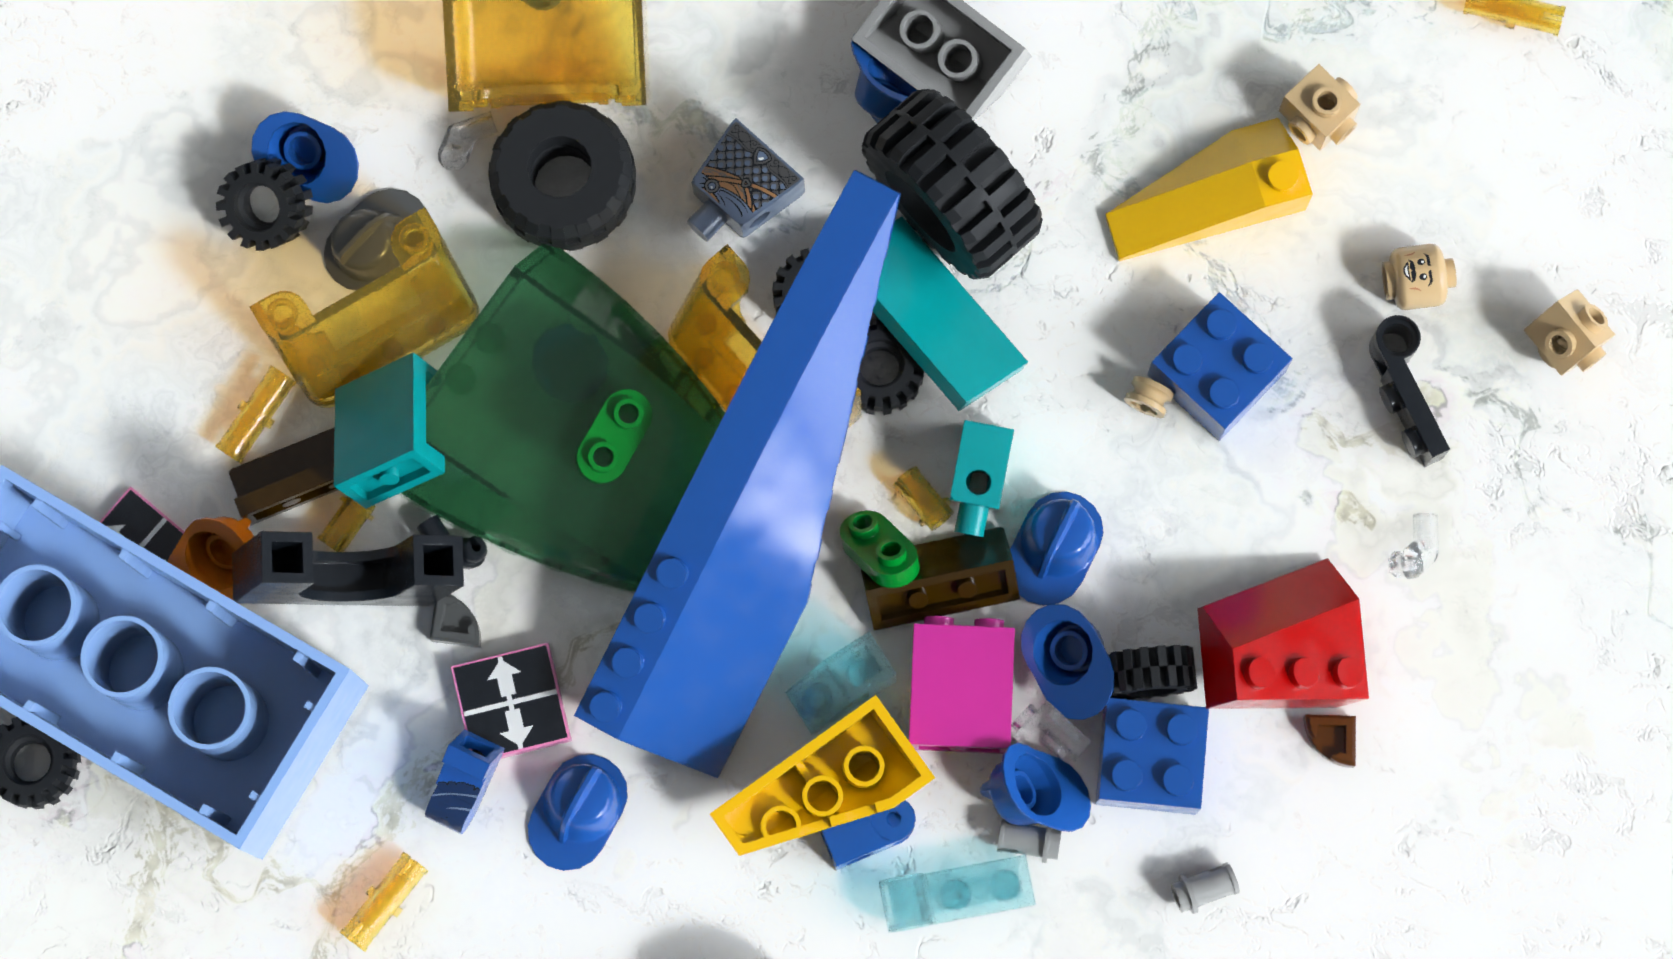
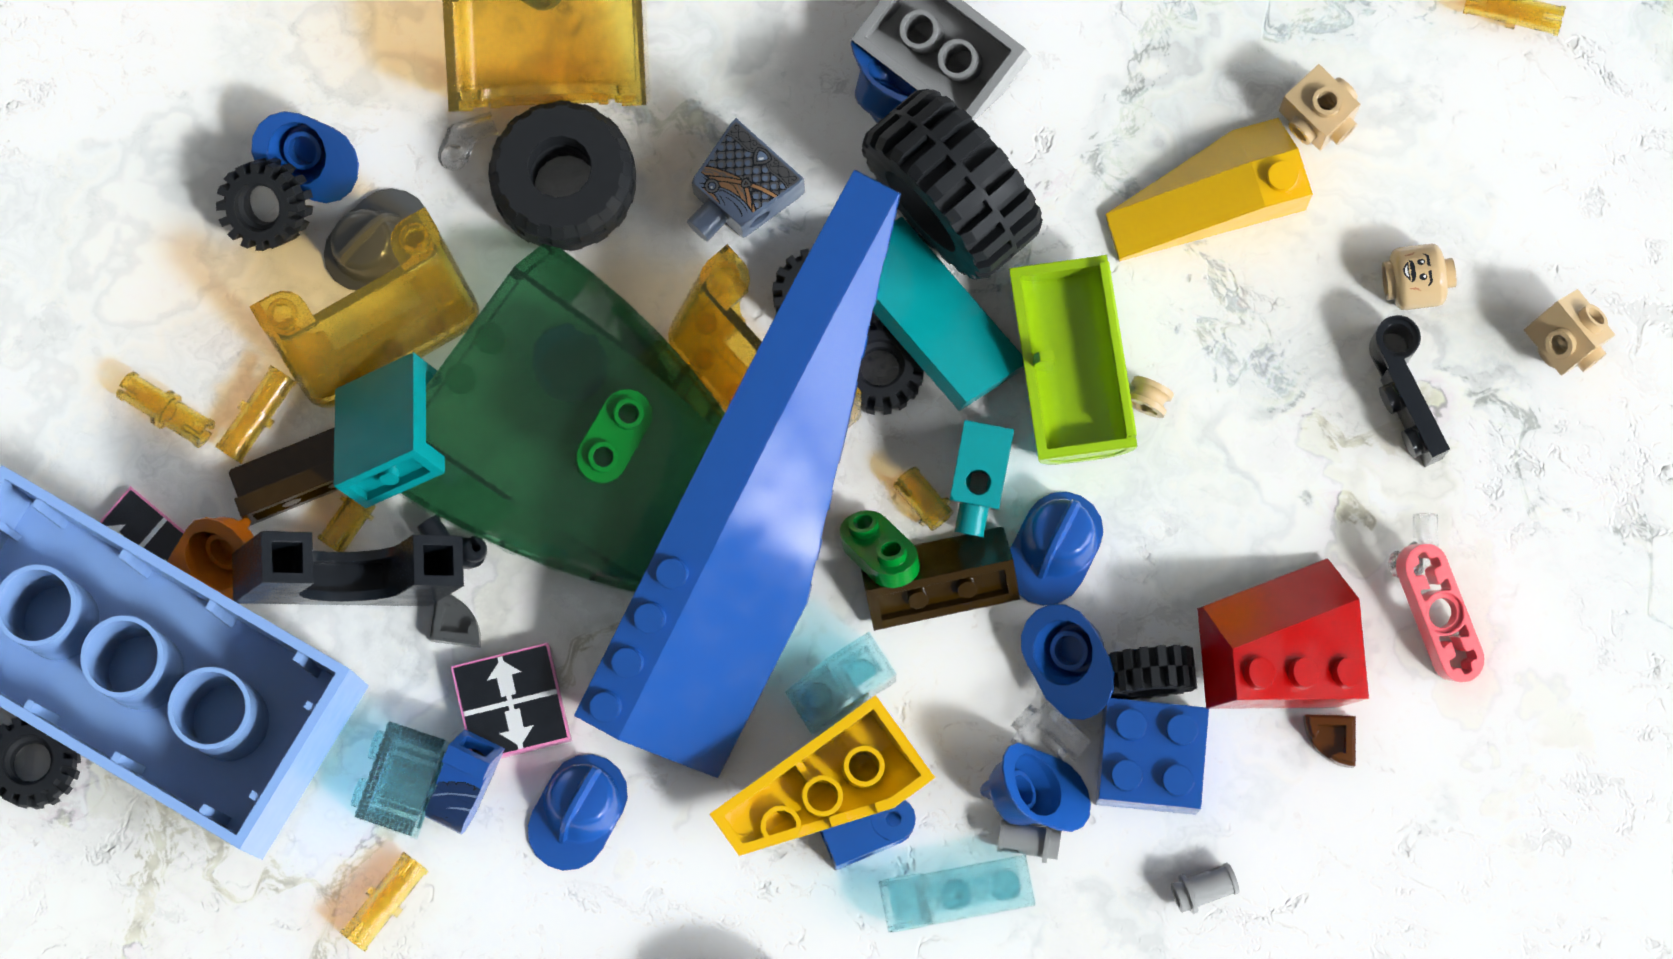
(165, 409): none -> clear yellow pin
(400, 779): none -> clear light blue brick
(961, 686): dark pink panel -> none
(1073, 360): none -> lime container
(1219, 366): blue brick -> none
(1440, 651): none -> coral beam

